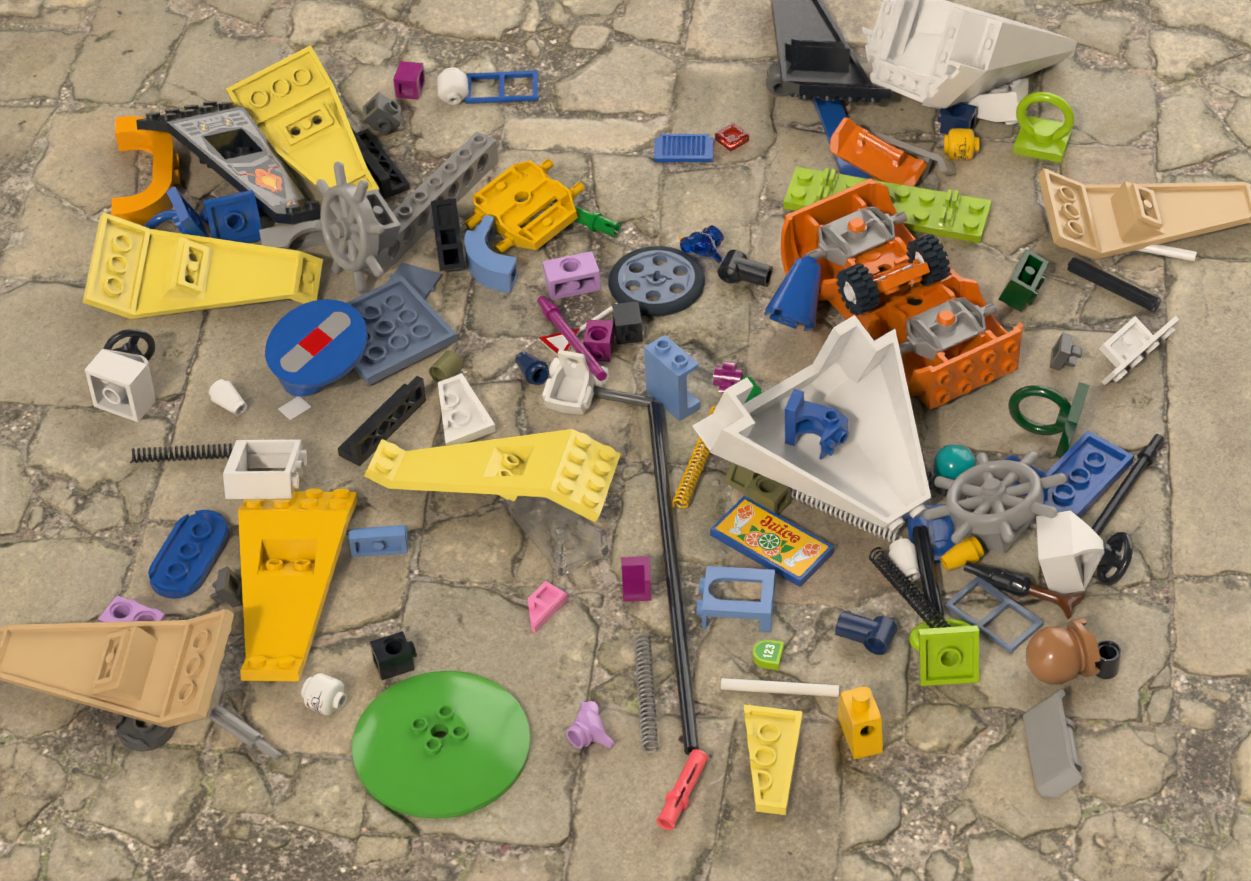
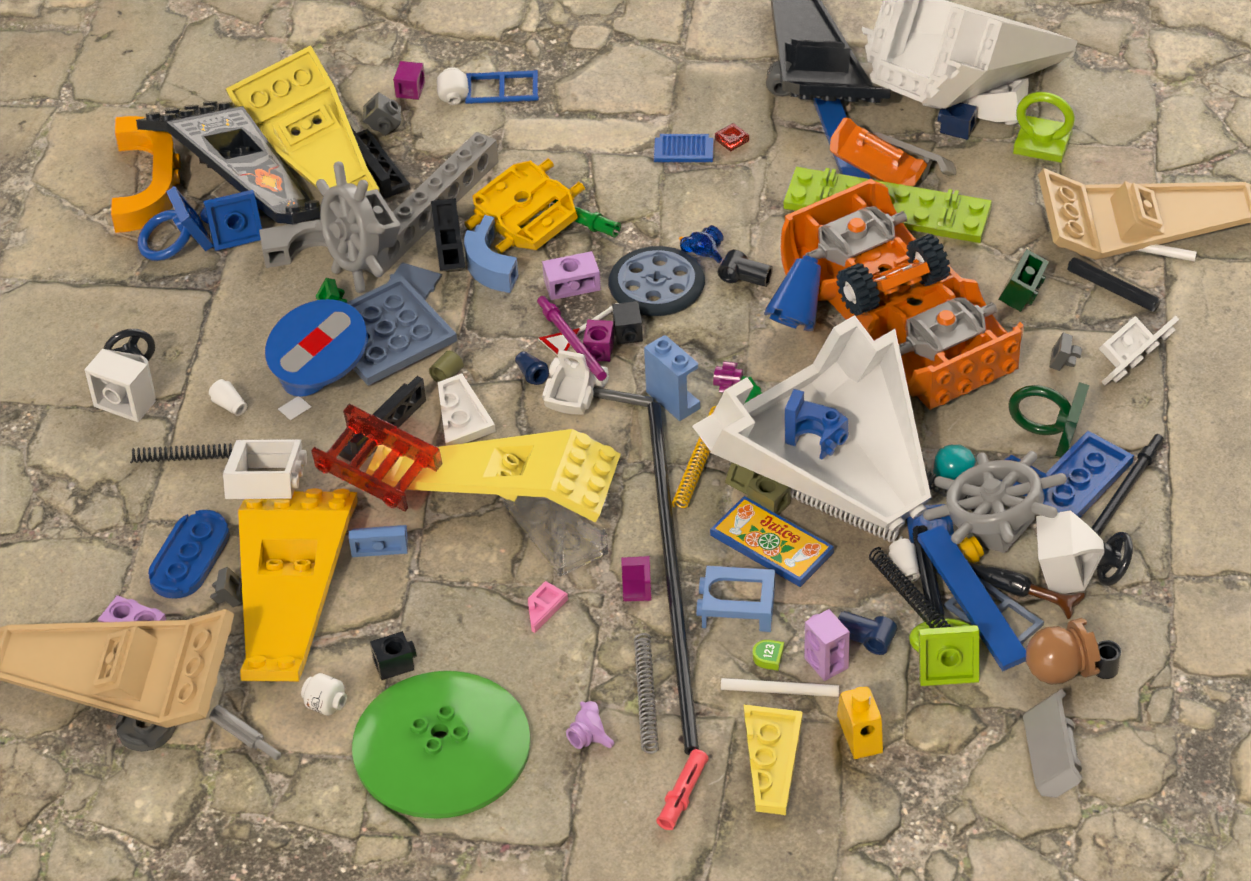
(145, 271): light yellow wing -> none
(330, 291): none -> green tile
(384, 434): none -> clear red fence
(826, 644): none -> lavender brick
(960, 144): yellow head -> none
(972, 597): none -> blue tile

